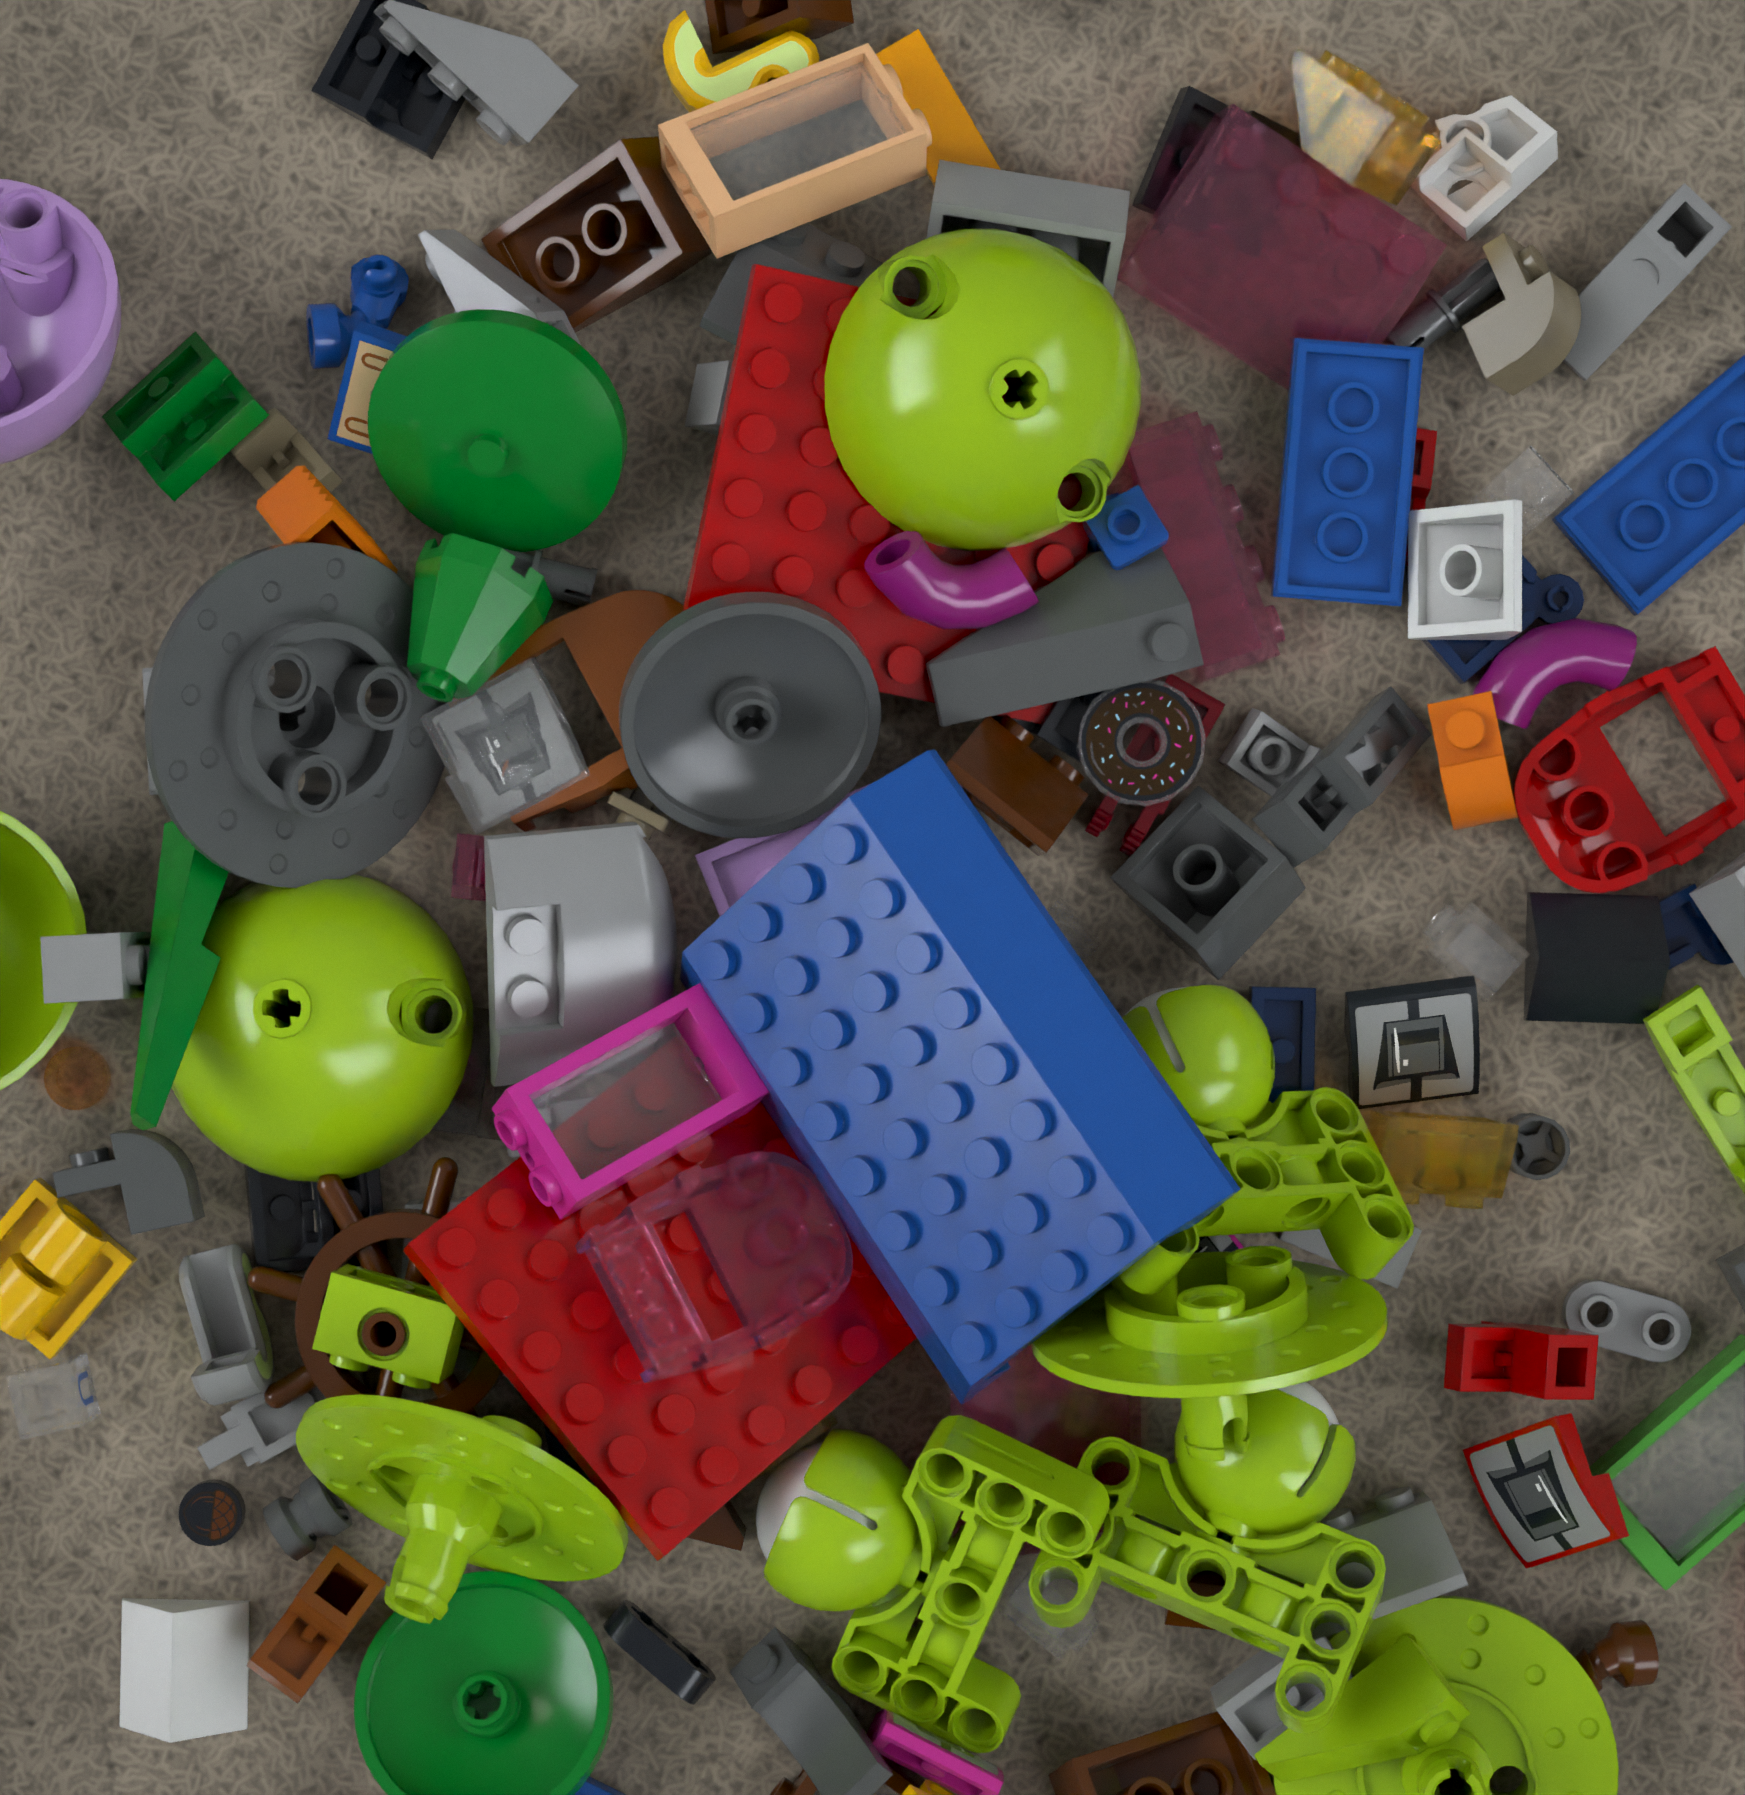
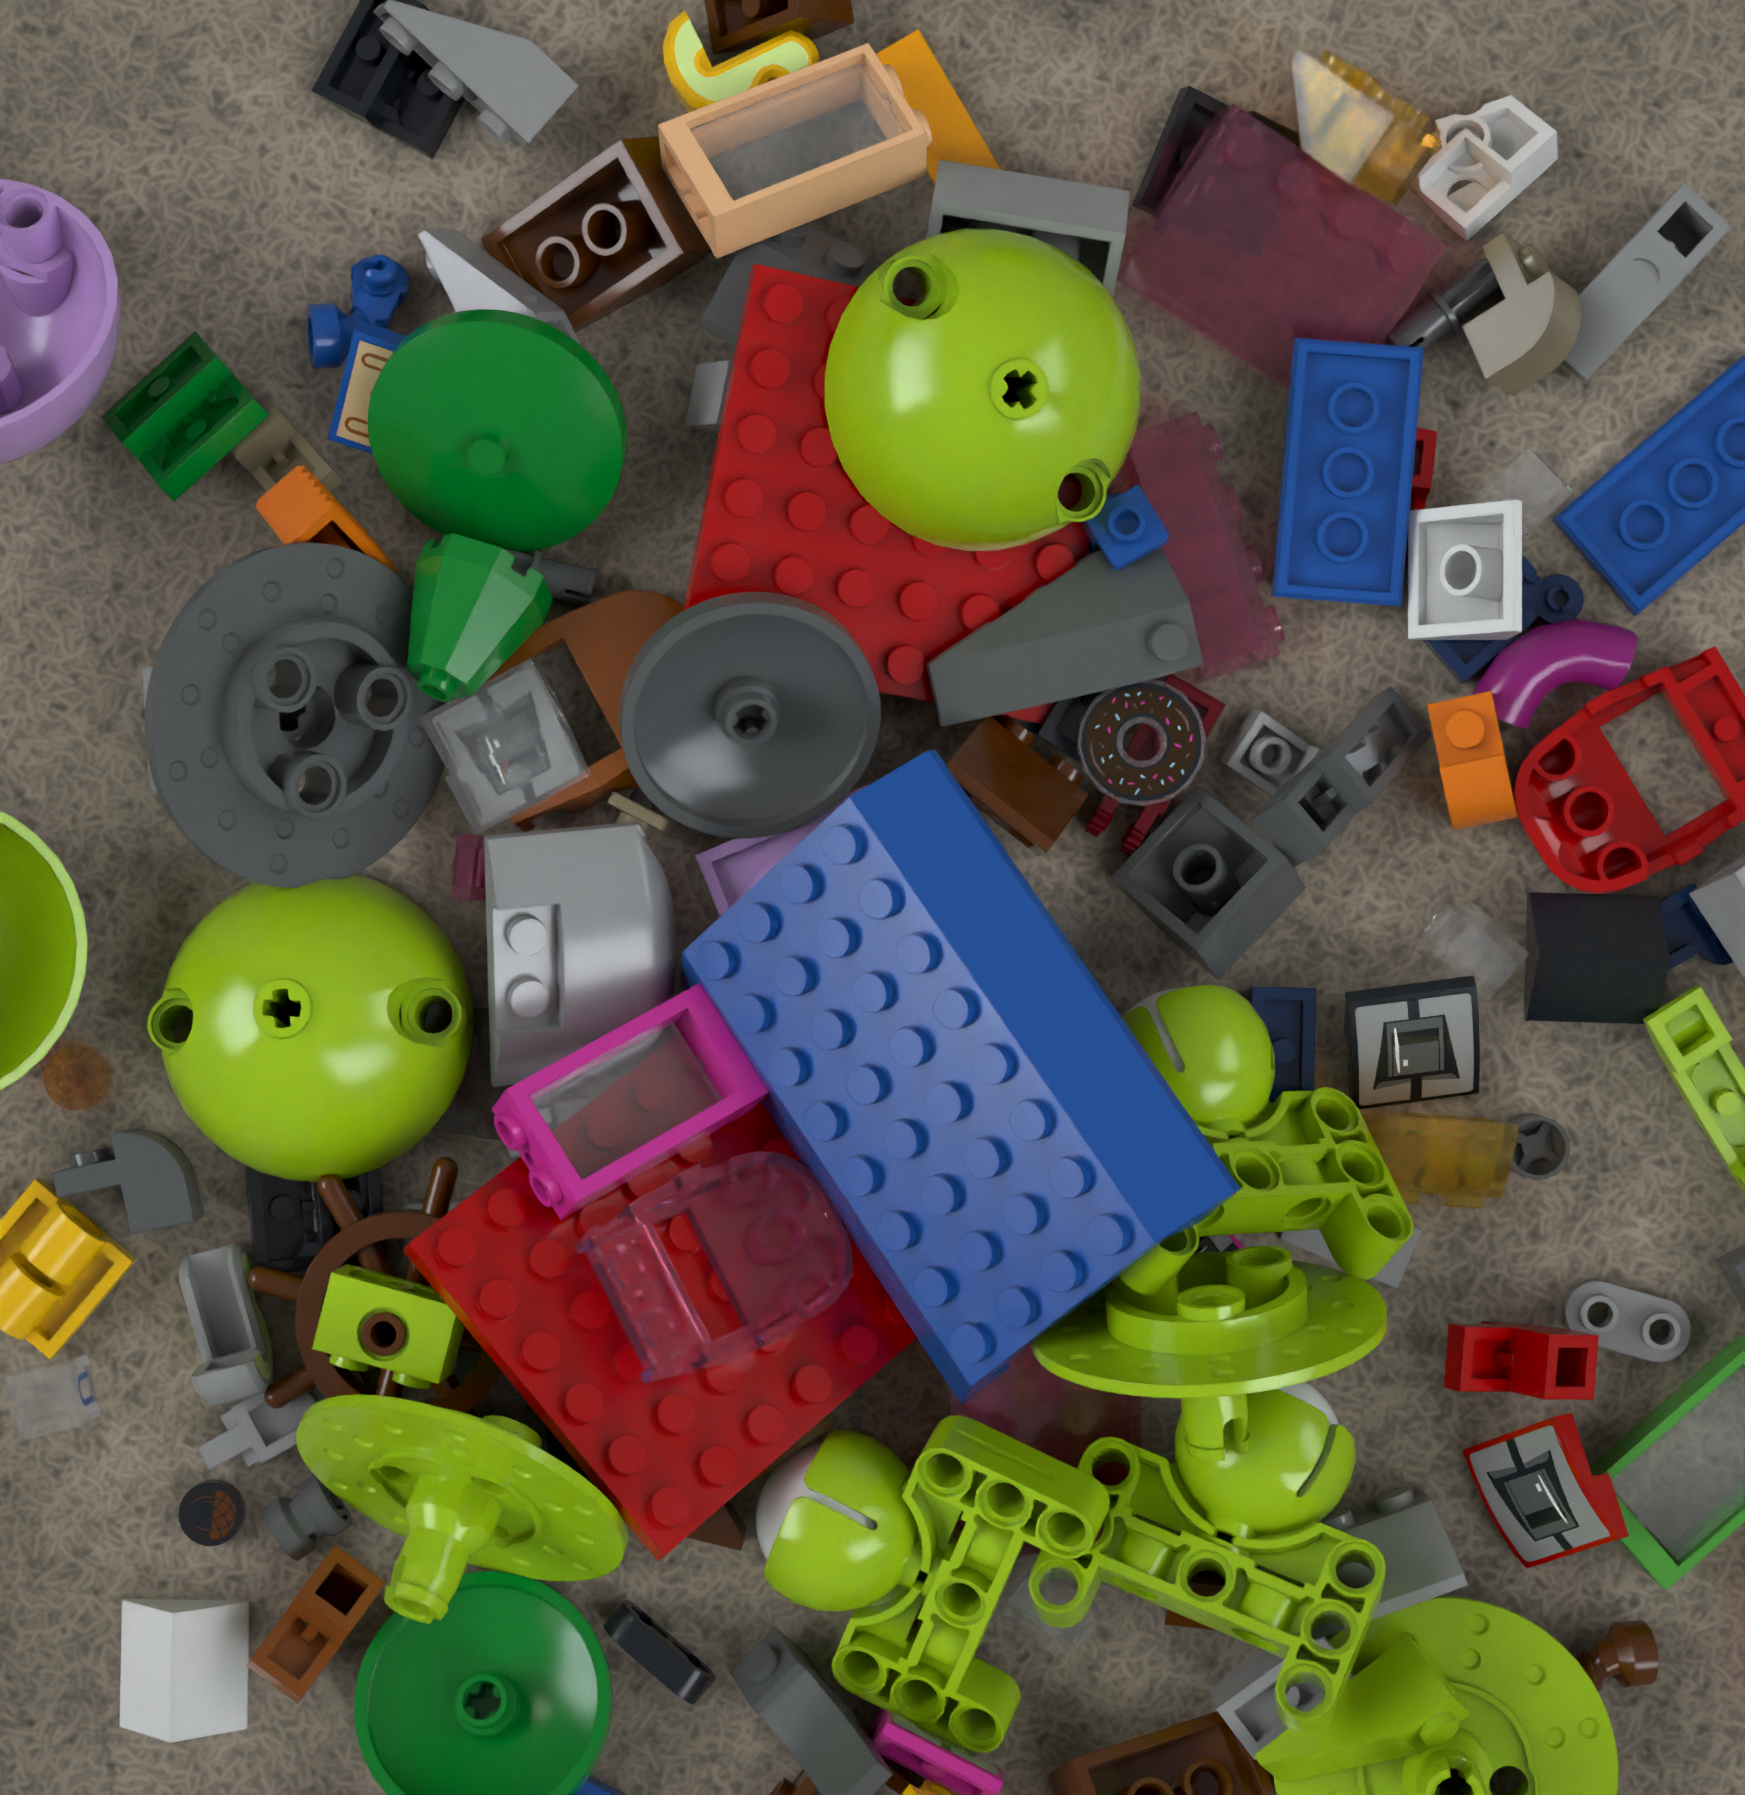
(94, 966): light grey slope -> none
(176, 970): green wedge -> none
(948, 593): magenta cylinder -> none

